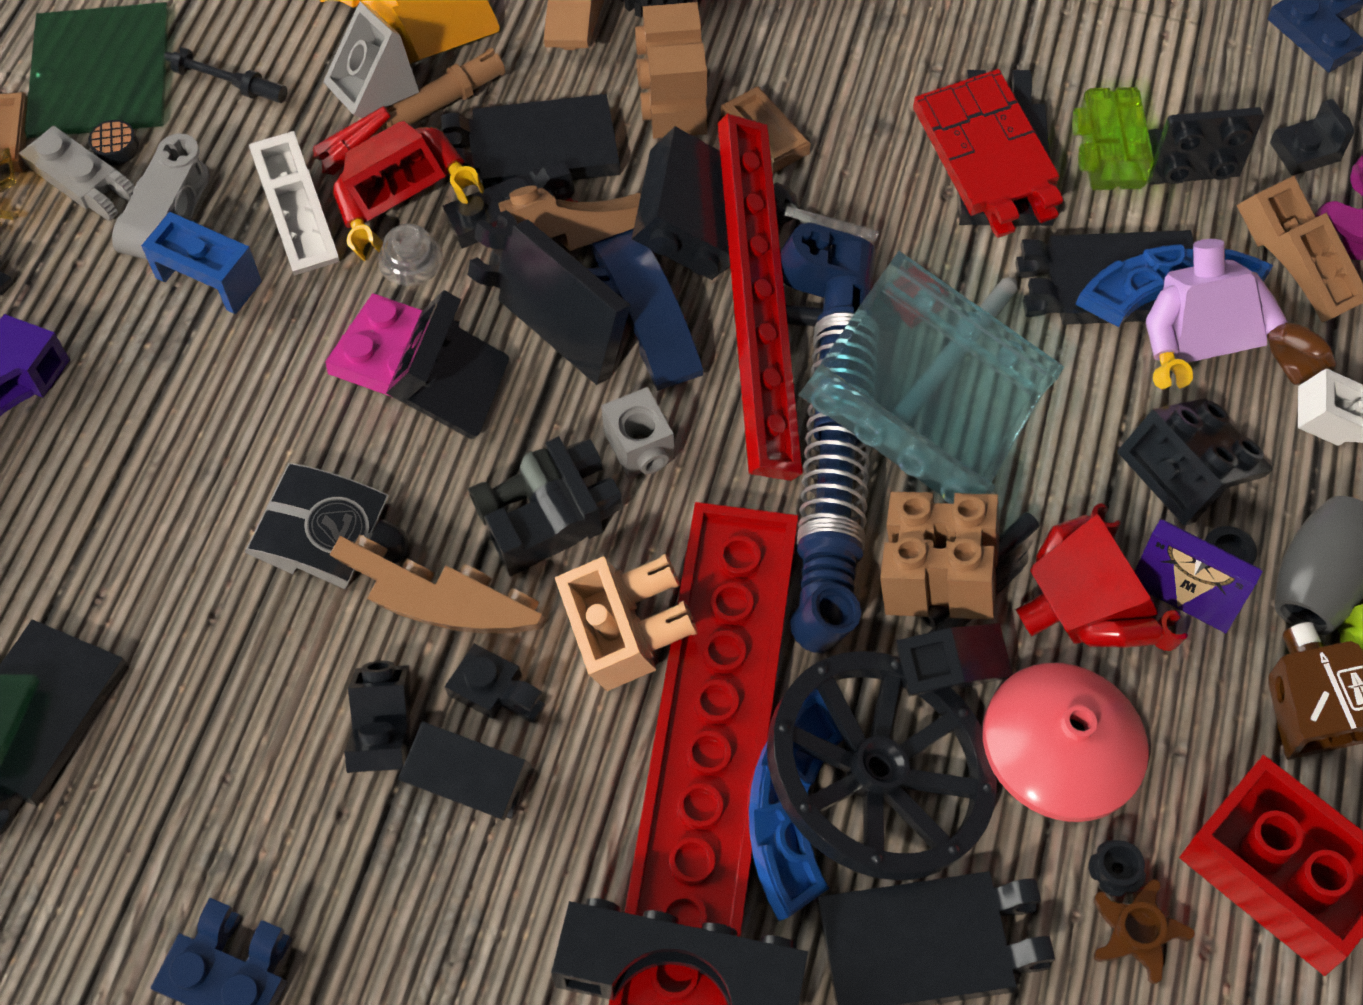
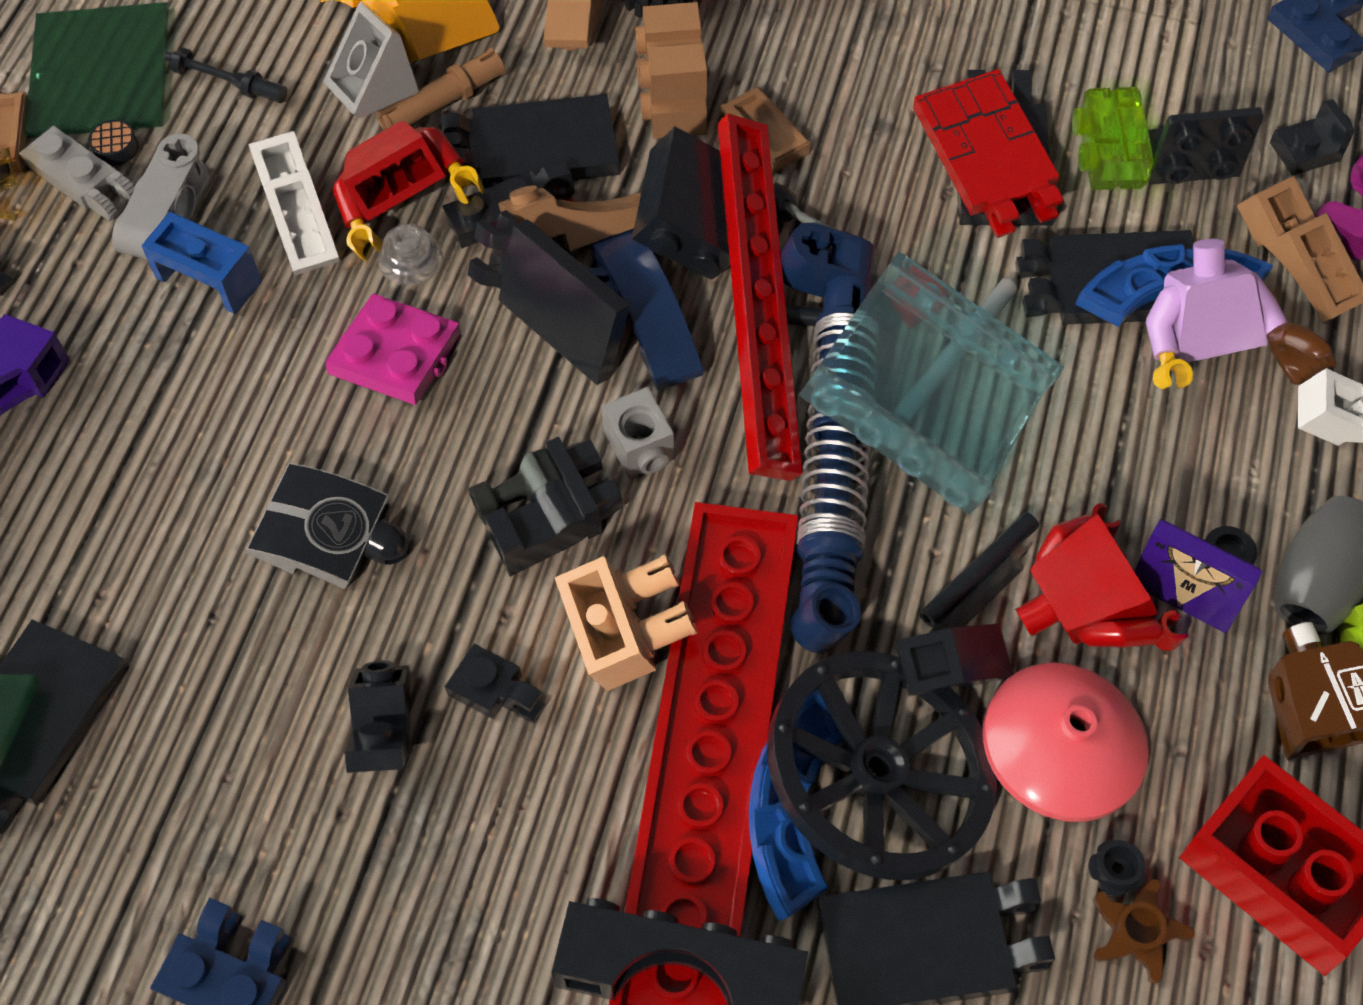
(334, 149): red piece -> none
(448, 370): black bracket -> none
(455, 602): medium nougat slope -> none
(466, 772): black hinge -> none
(832, 223): clear piece -> none
(941, 555): medium nougat brick -> none
(1192, 456): black bracket -> none

